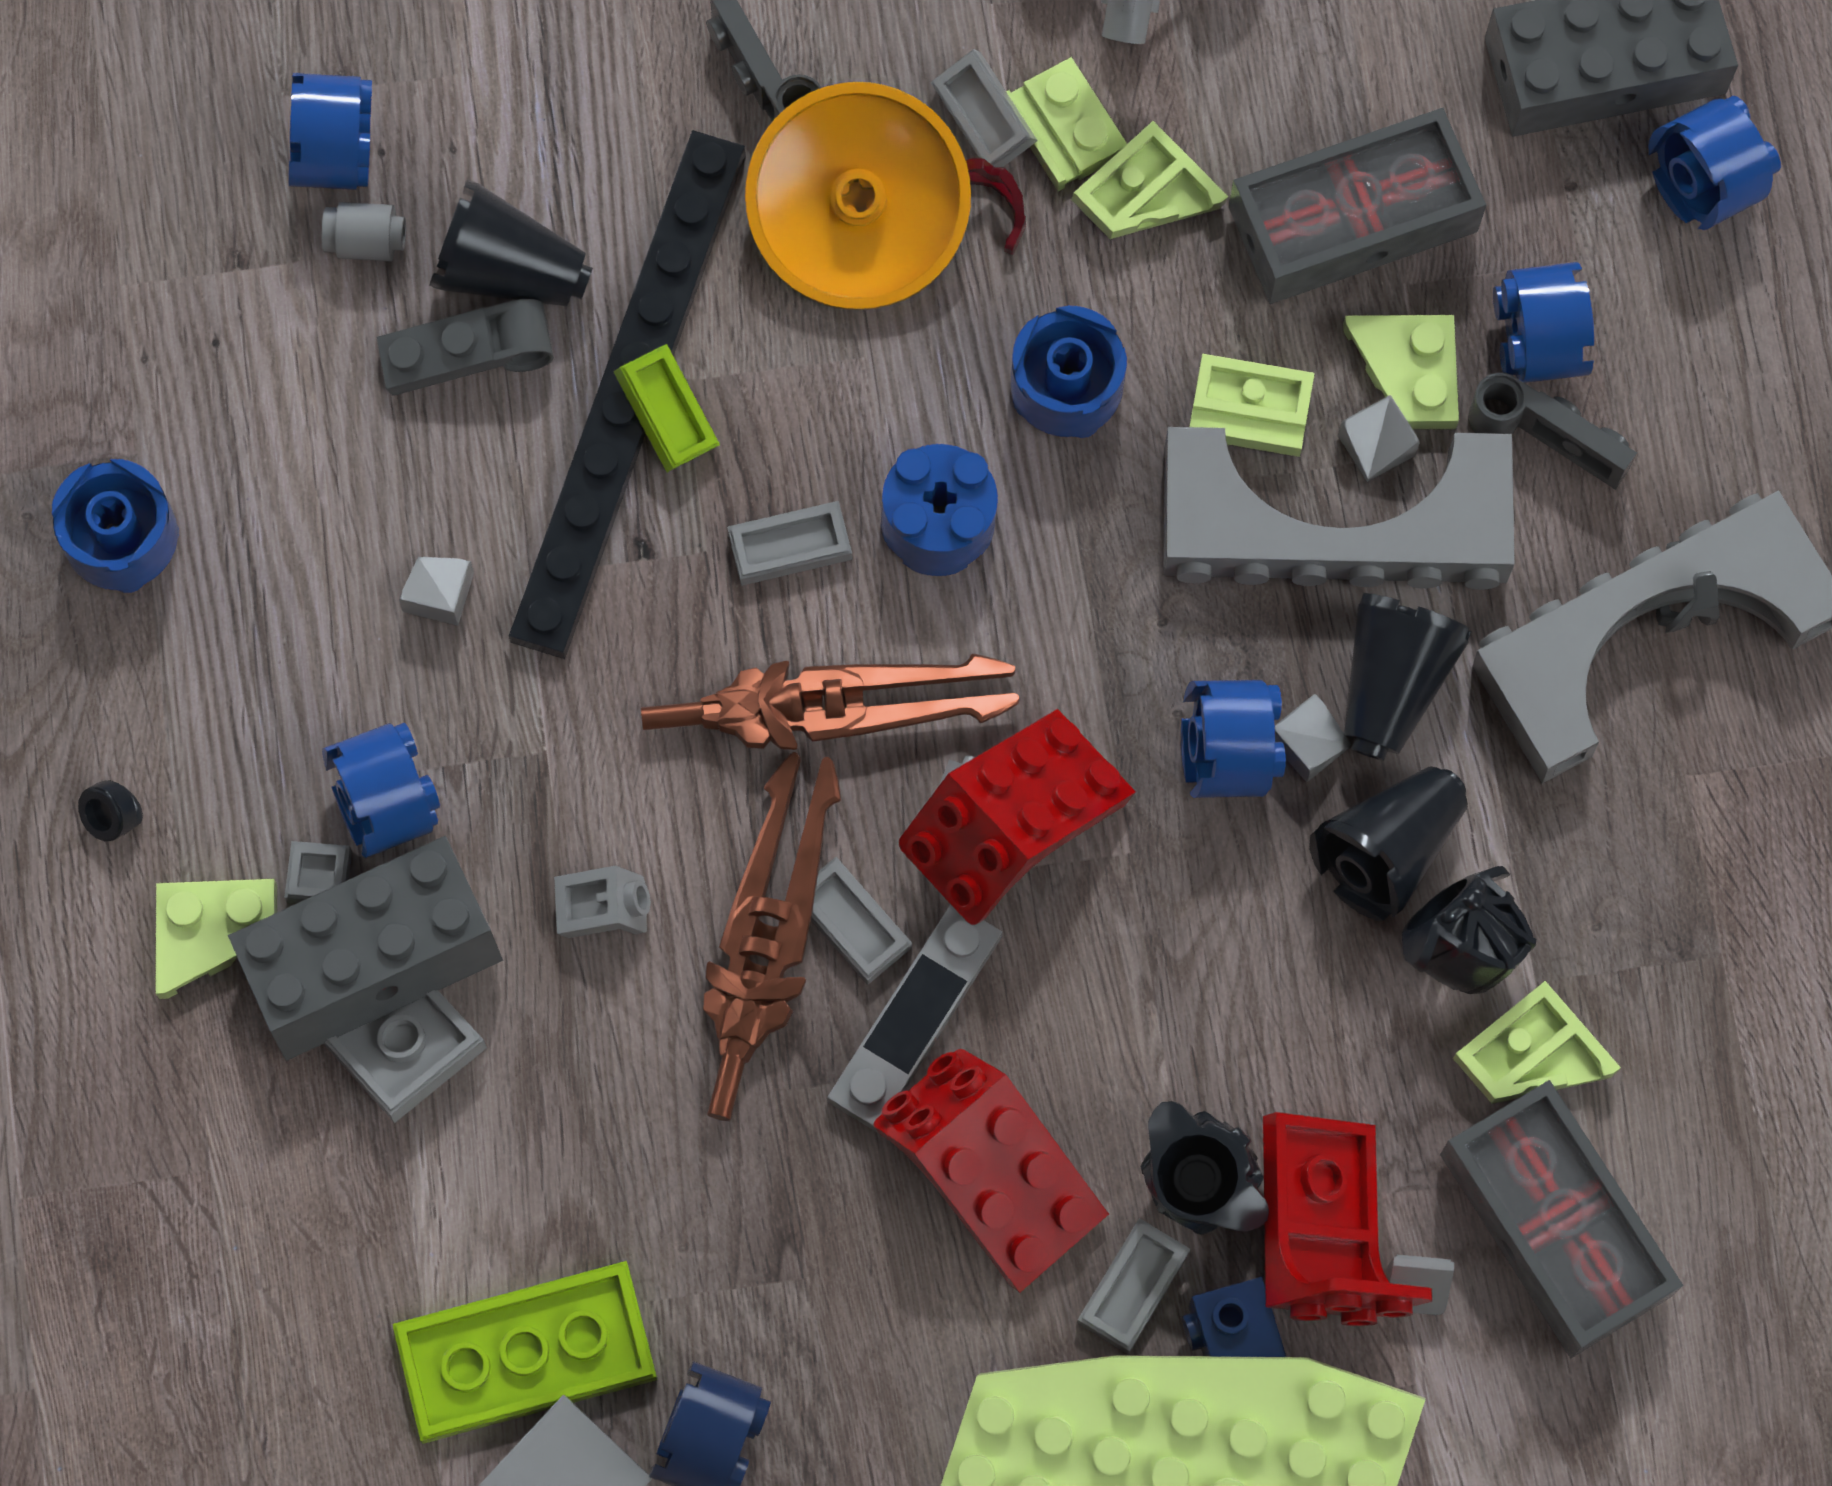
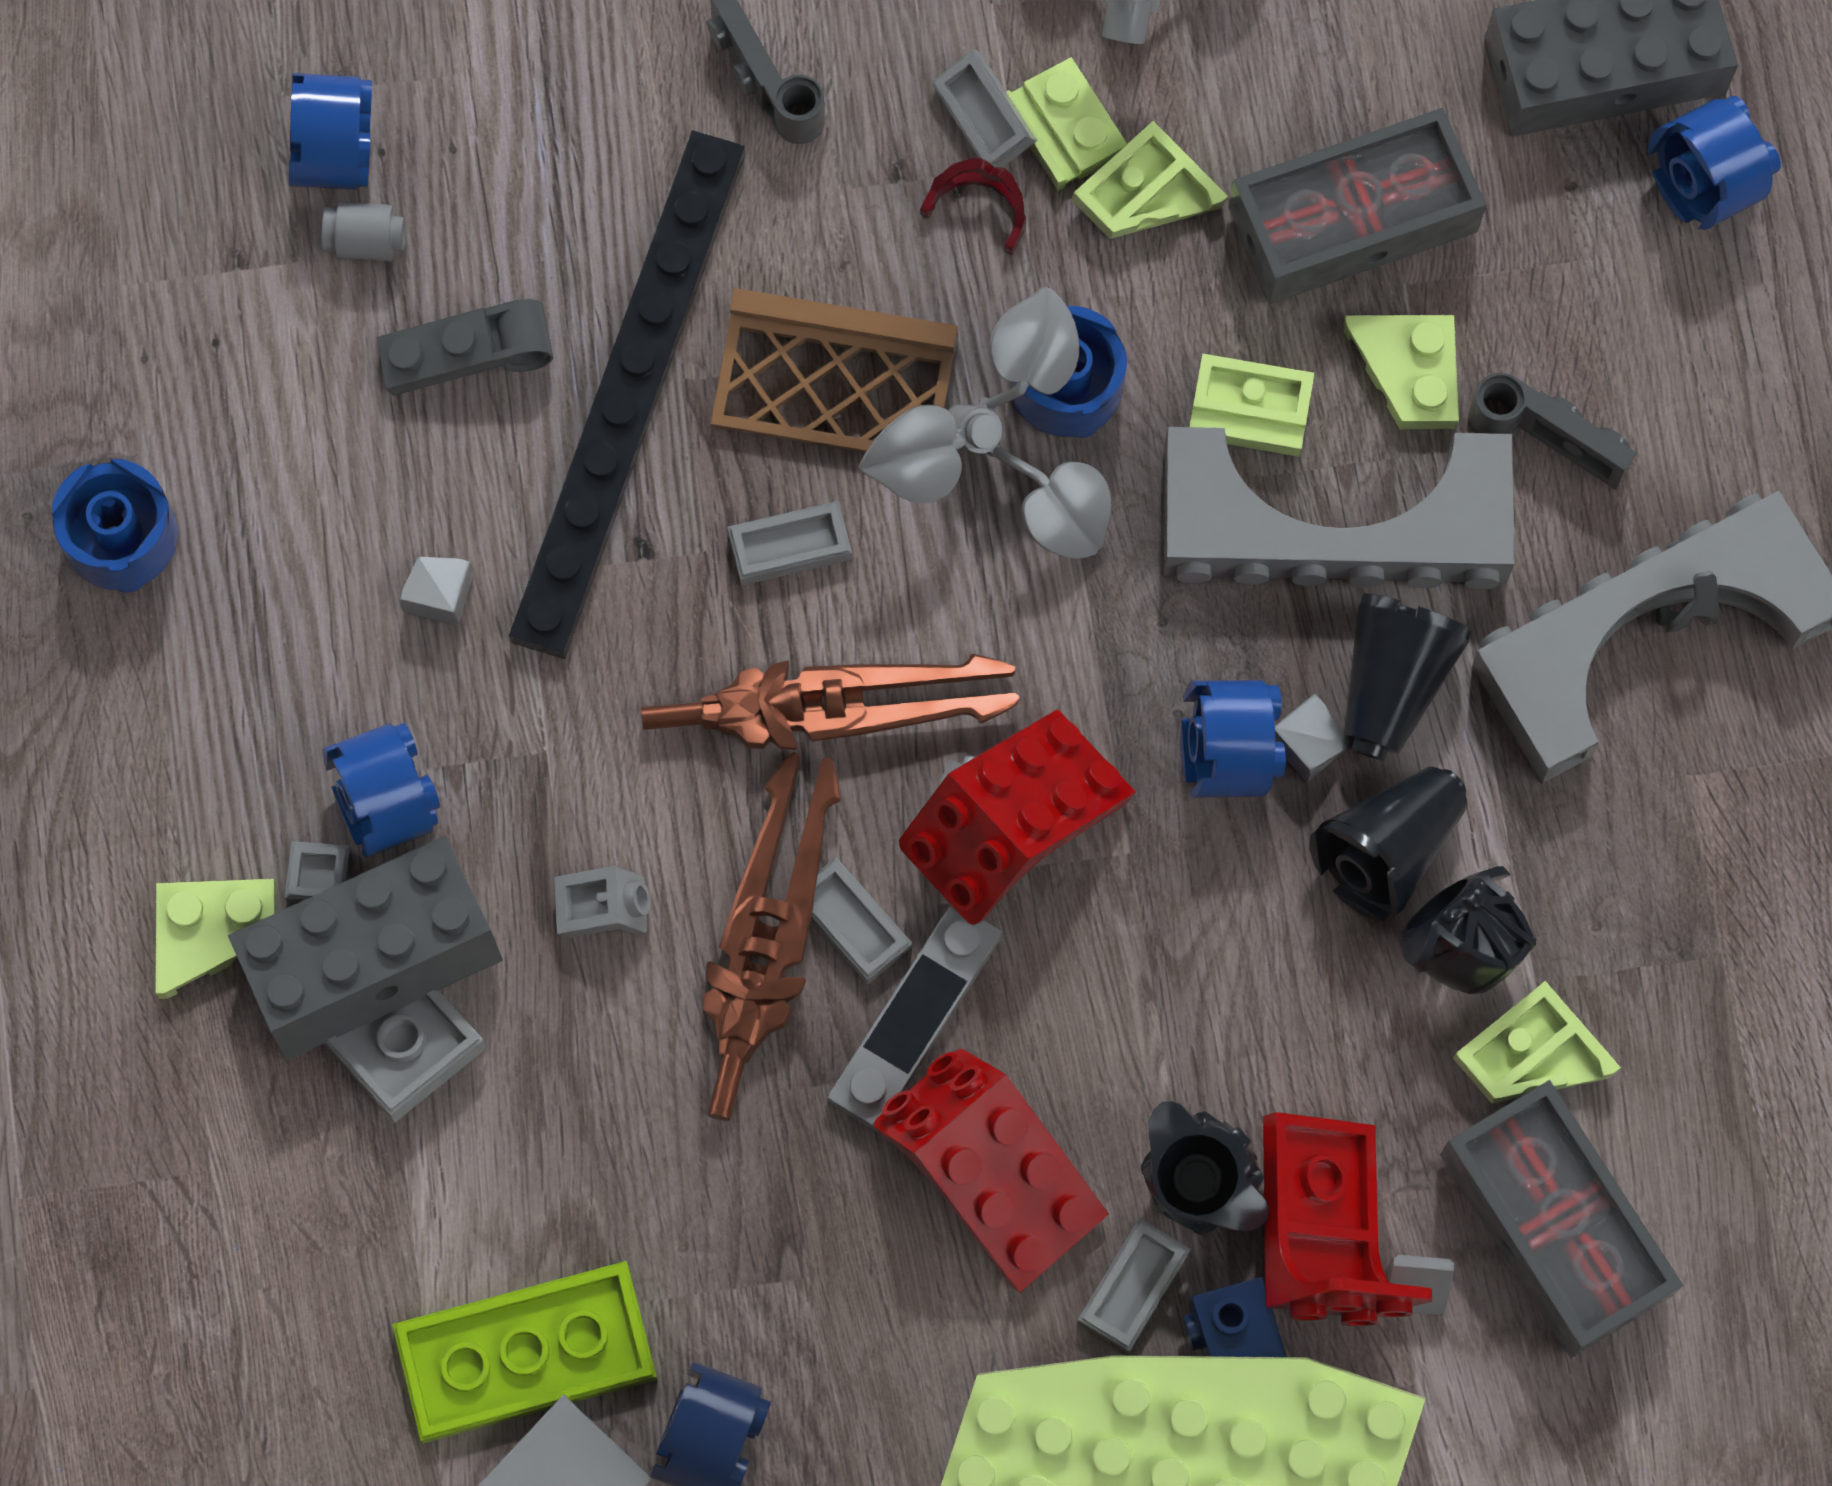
(109, 810): black tile -> none
(507, 254): black cone -> none
(666, 408): lime tile -> none
(828, 326): none -> medium nougat fence
(858, 195): light orange dish -> none
(918, 452): none -> light grey plant
(945, 478): blue brick -> none
(1378, 438): light grey slope -> none
(1545, 322): blue brick -> none

